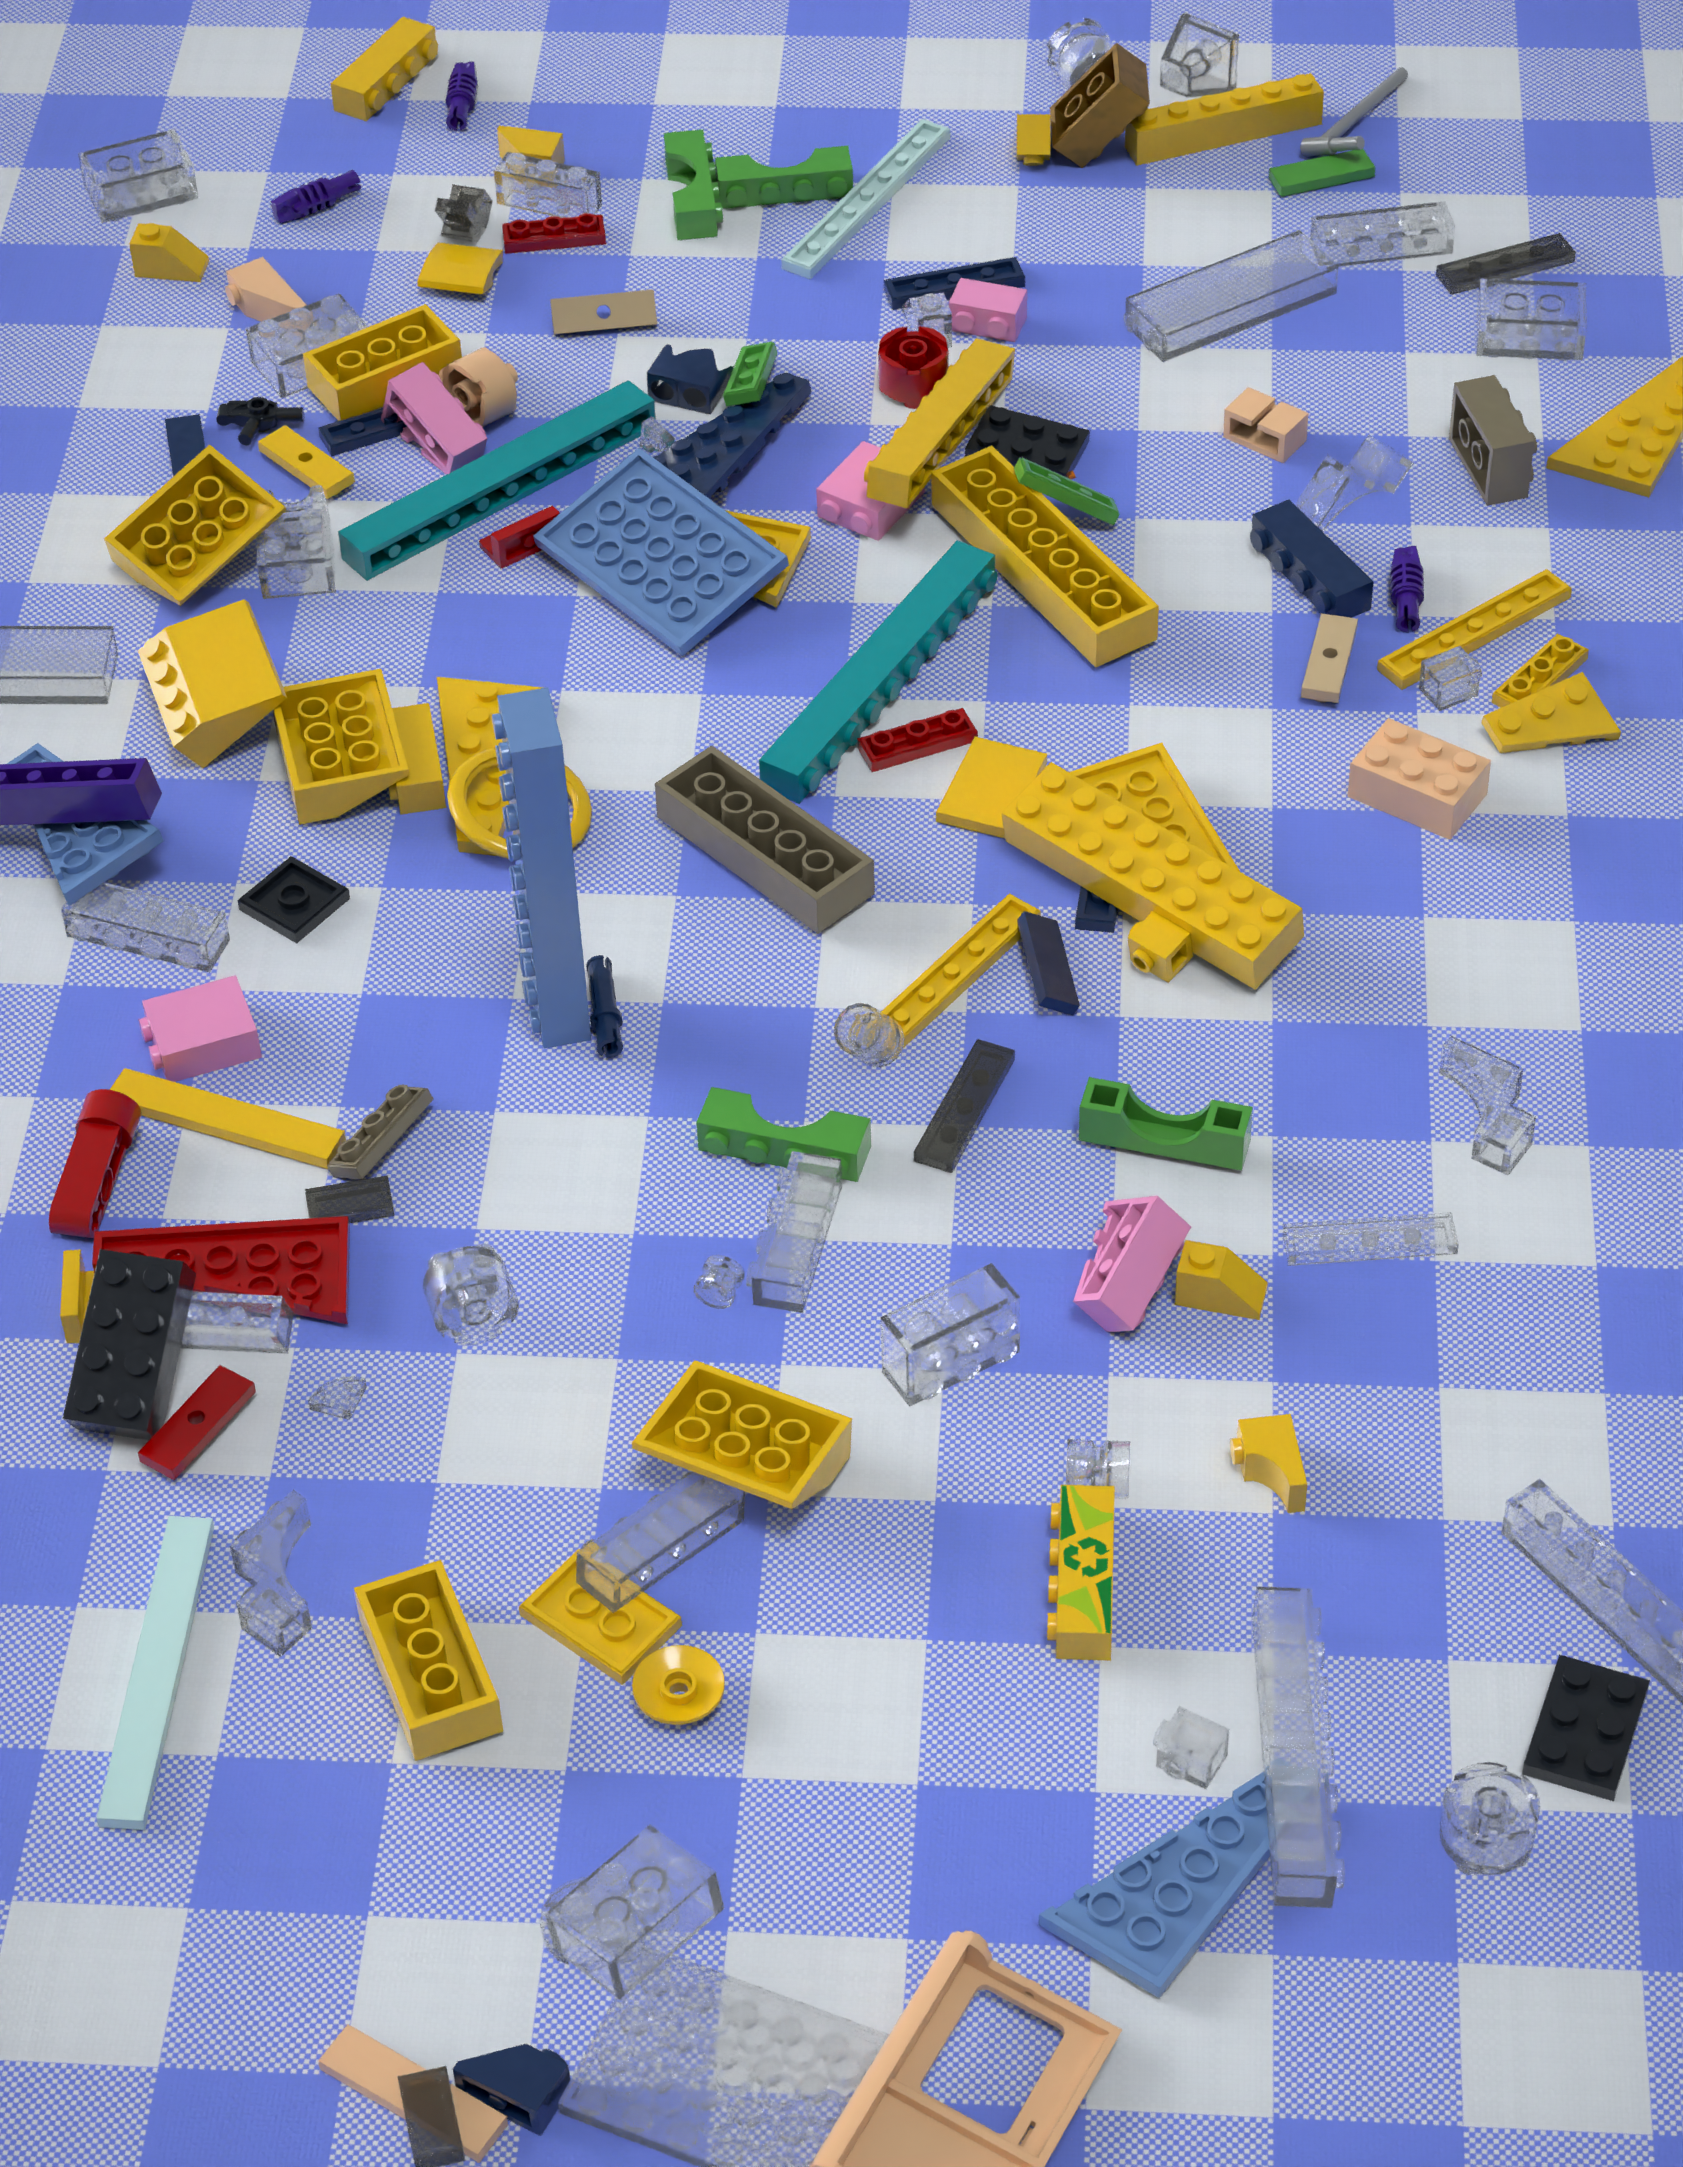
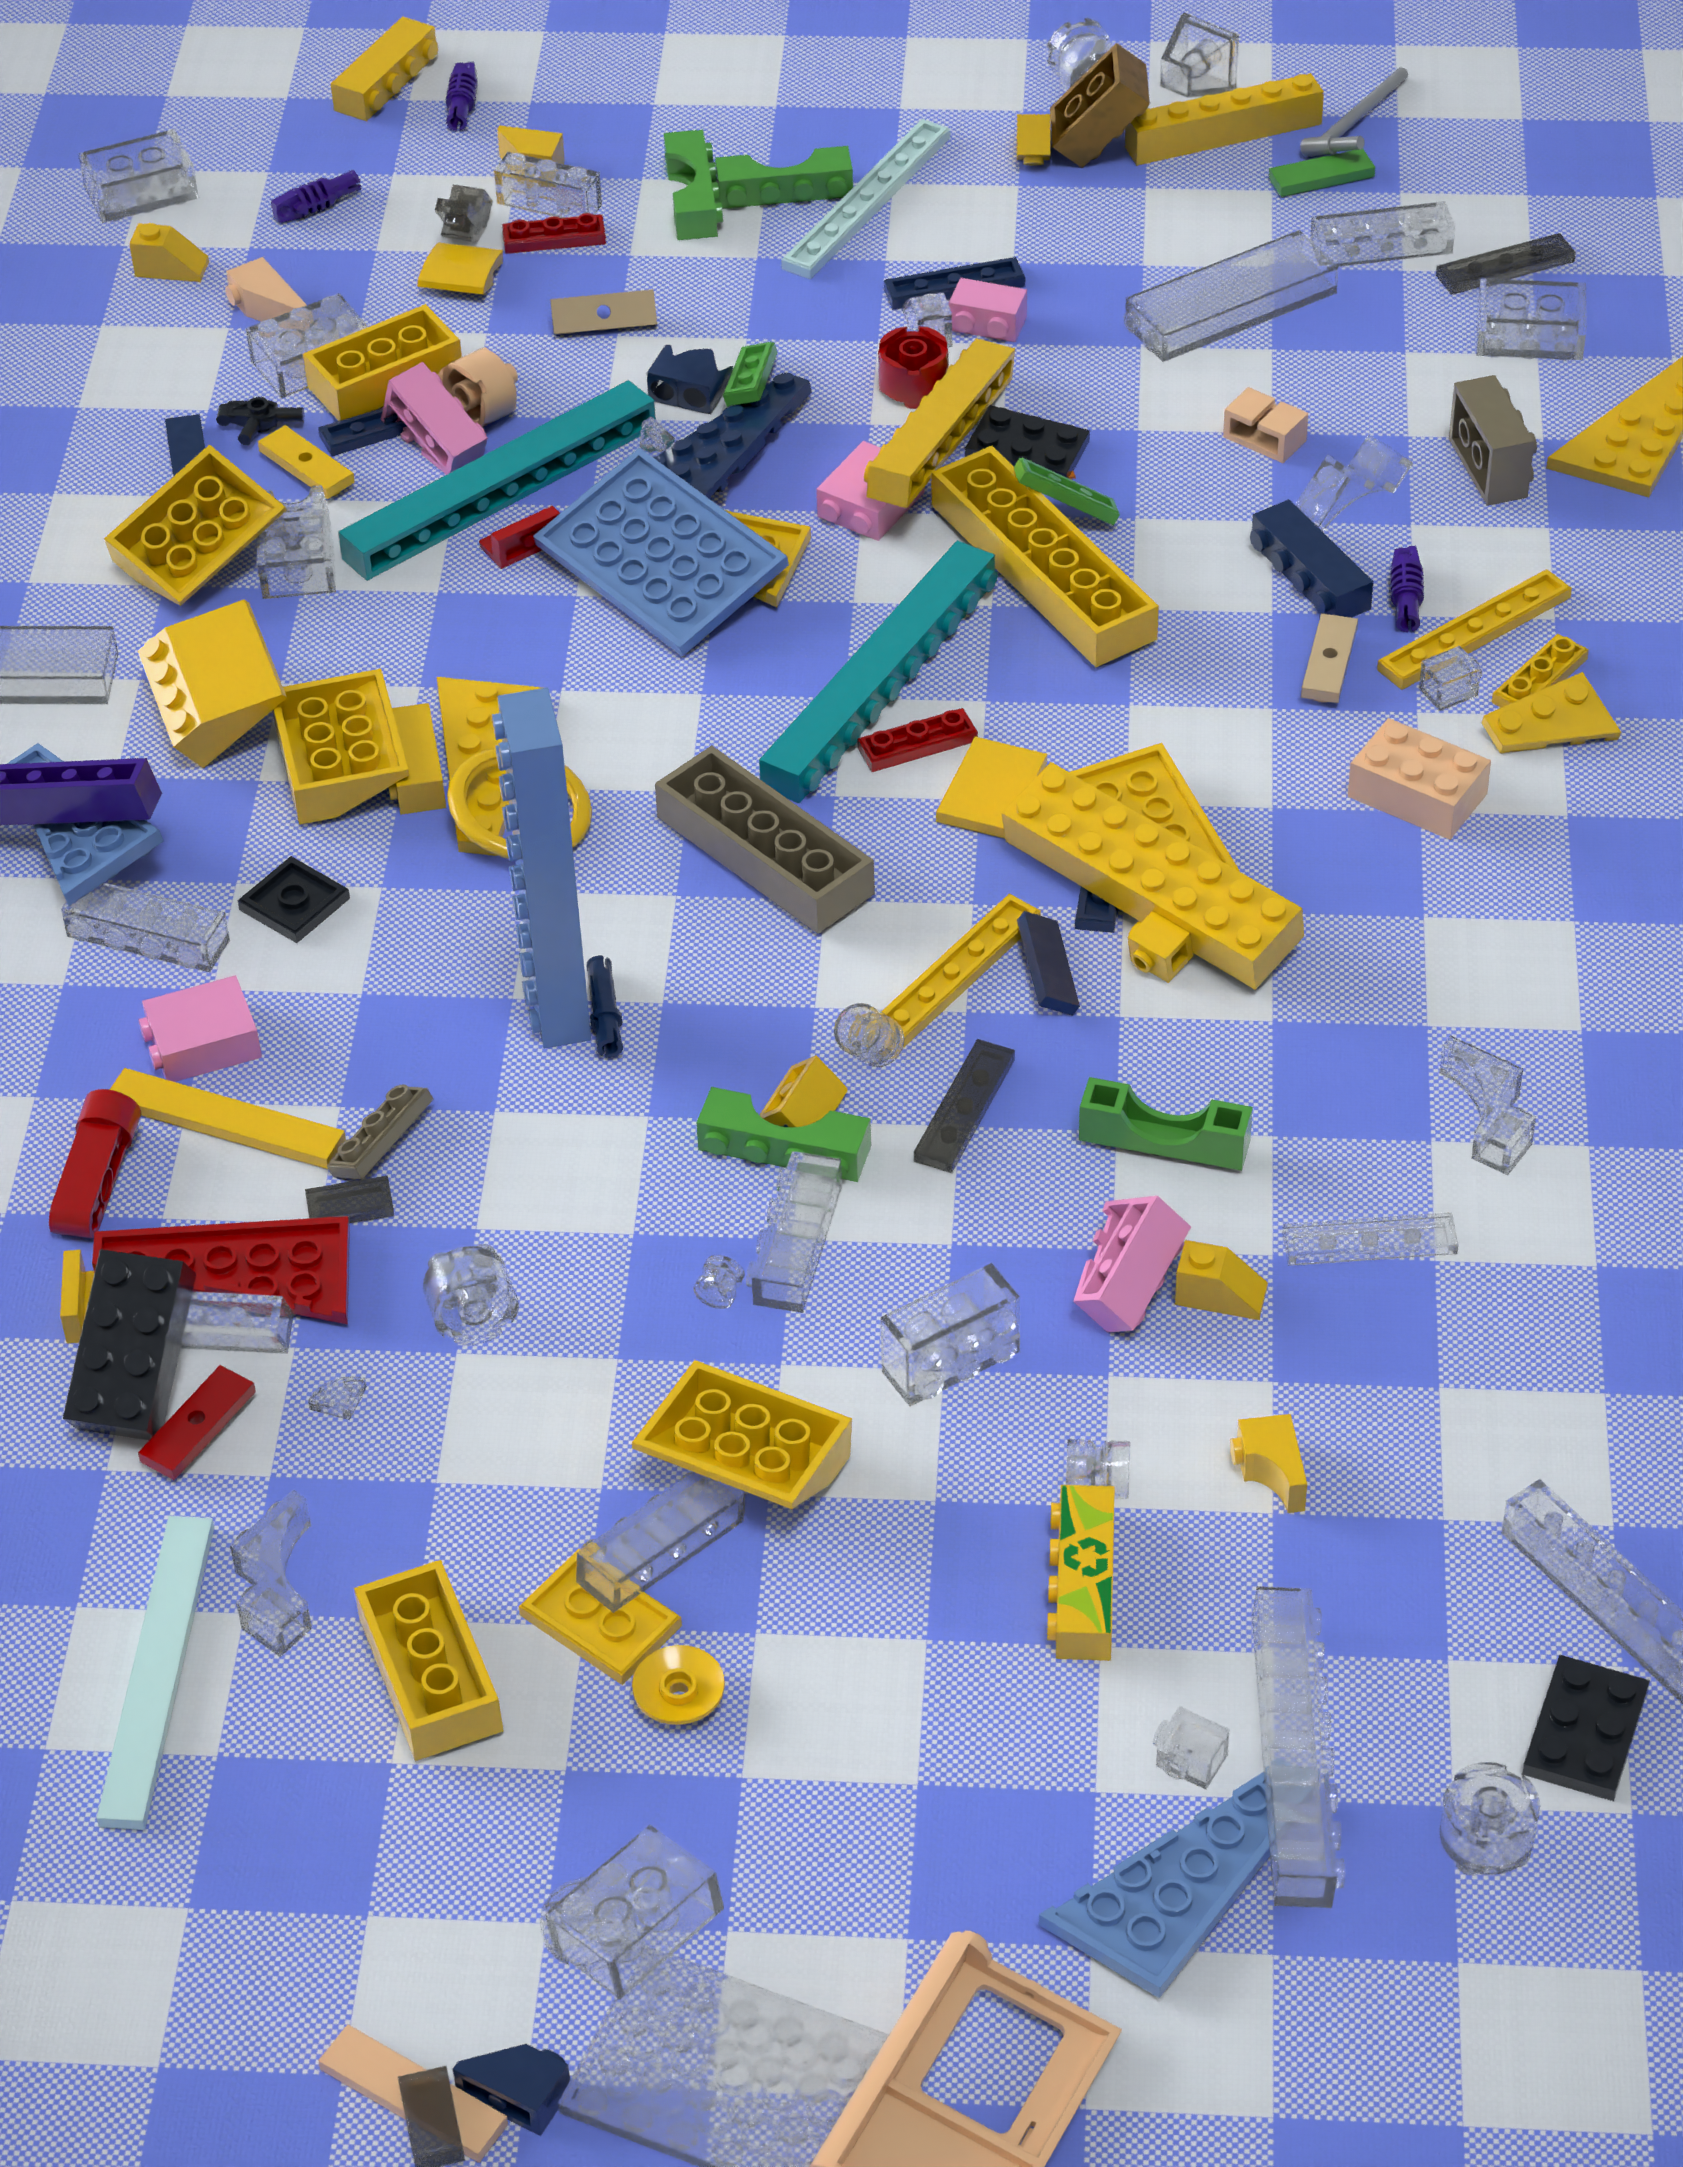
(804, 1095): none -> yellow panel

